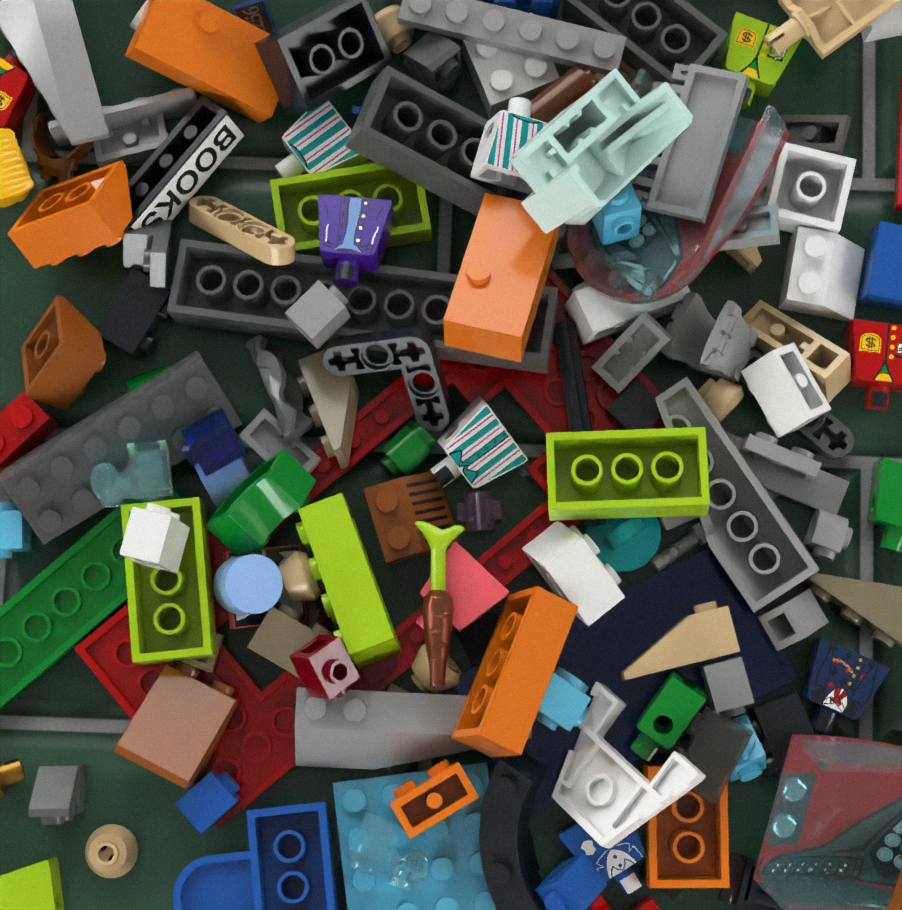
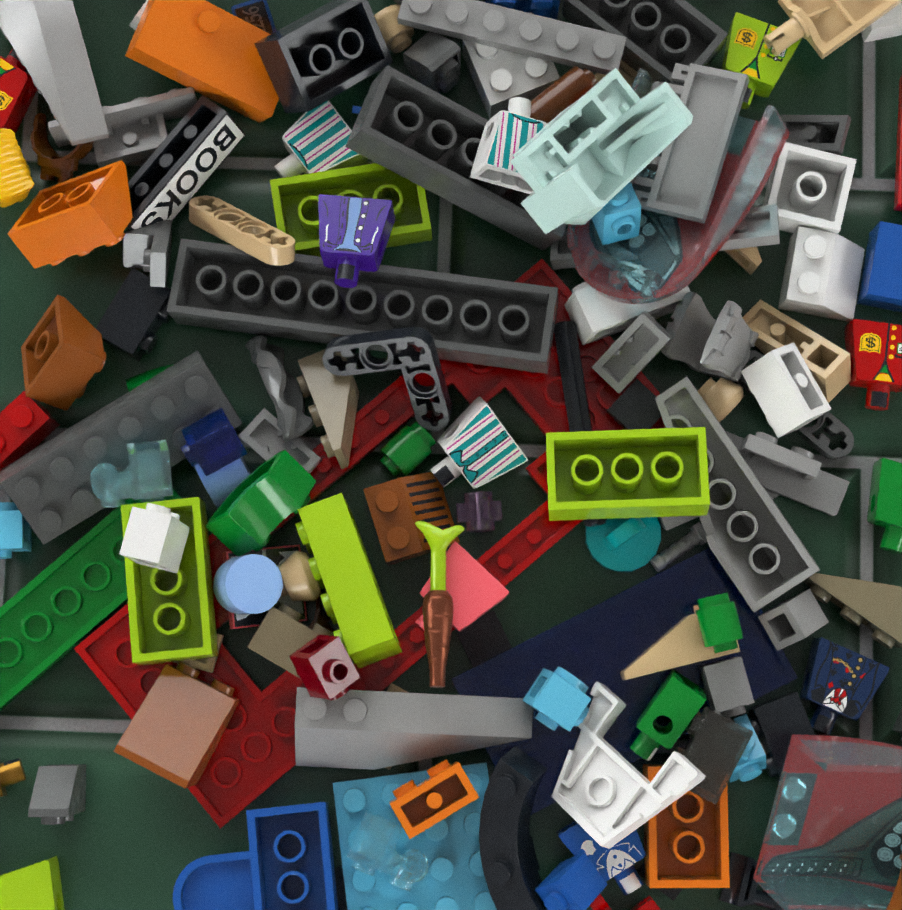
(119, 842): tan cone -> none
(209, 800): blue brick -> none
(319, 313): light grey brick -> none
(422, 673): tan cone -> none
(499, 281): orange brick -> none
(515, 672): orange brick -> none
(574, 571): white brick -> none
(719, 622): none -> green brick
(827, 535): light grey plate -> none

